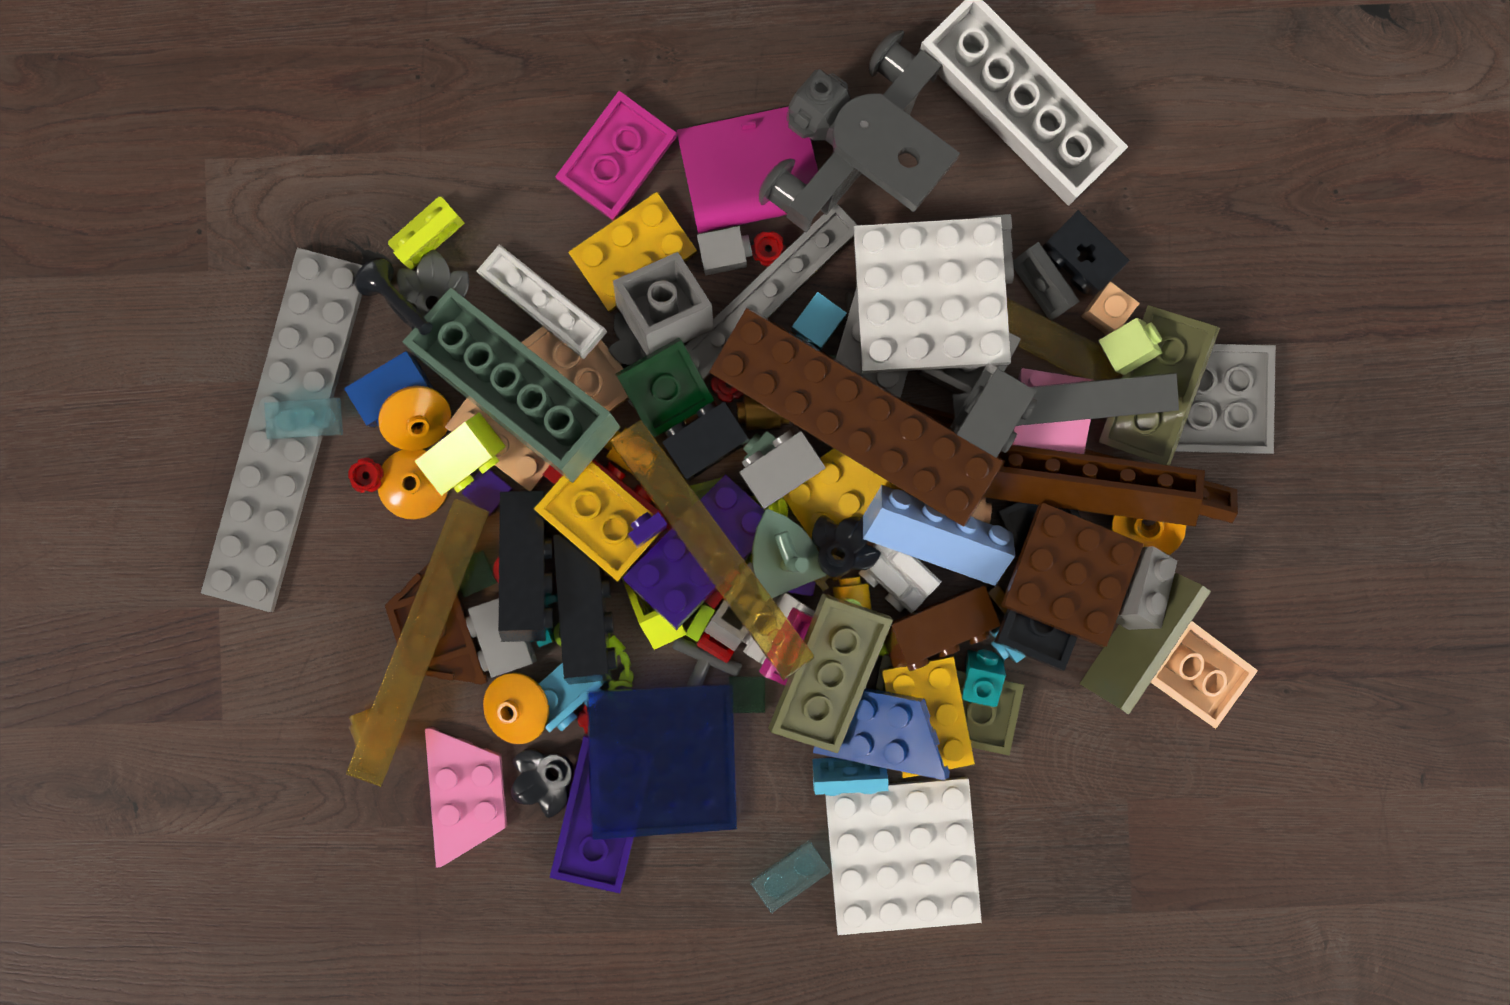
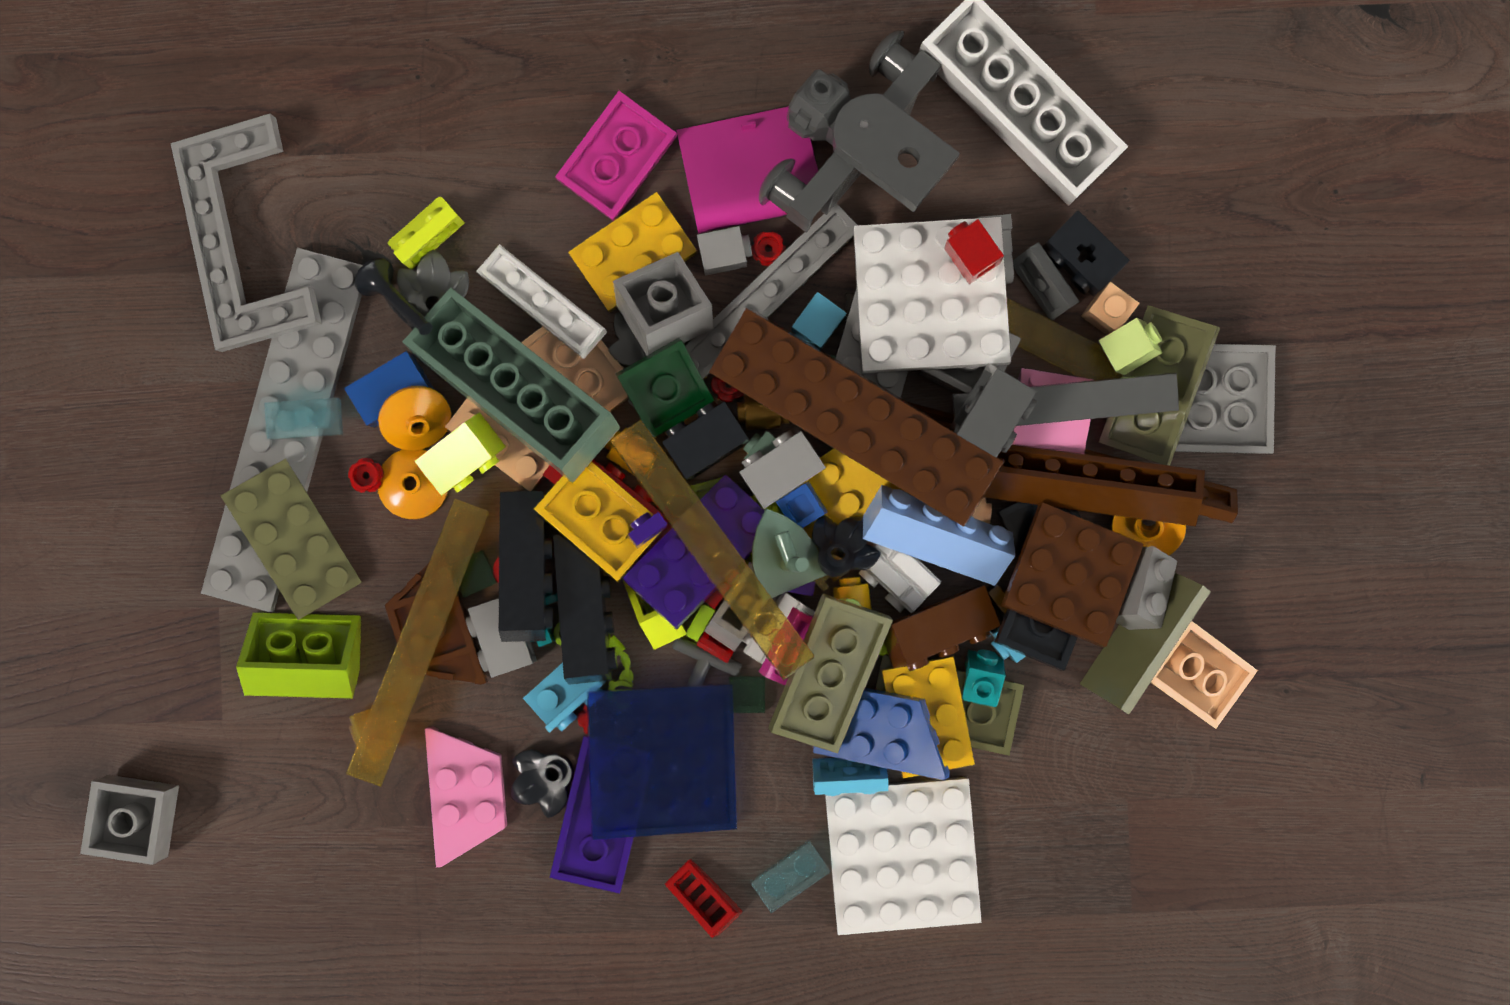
(129, 819): none -> light grey brick
(197, 167): none -> light grey plate
(291, 538): none -> olive plate
(300, 656): none -> lime slope
(486, 490): dark purple tile -> none
(528, 706): light orange dish -> none
(712, 889): none -> red slope
(802, 505): none -> blue plate
(972, 250): none -> red brick

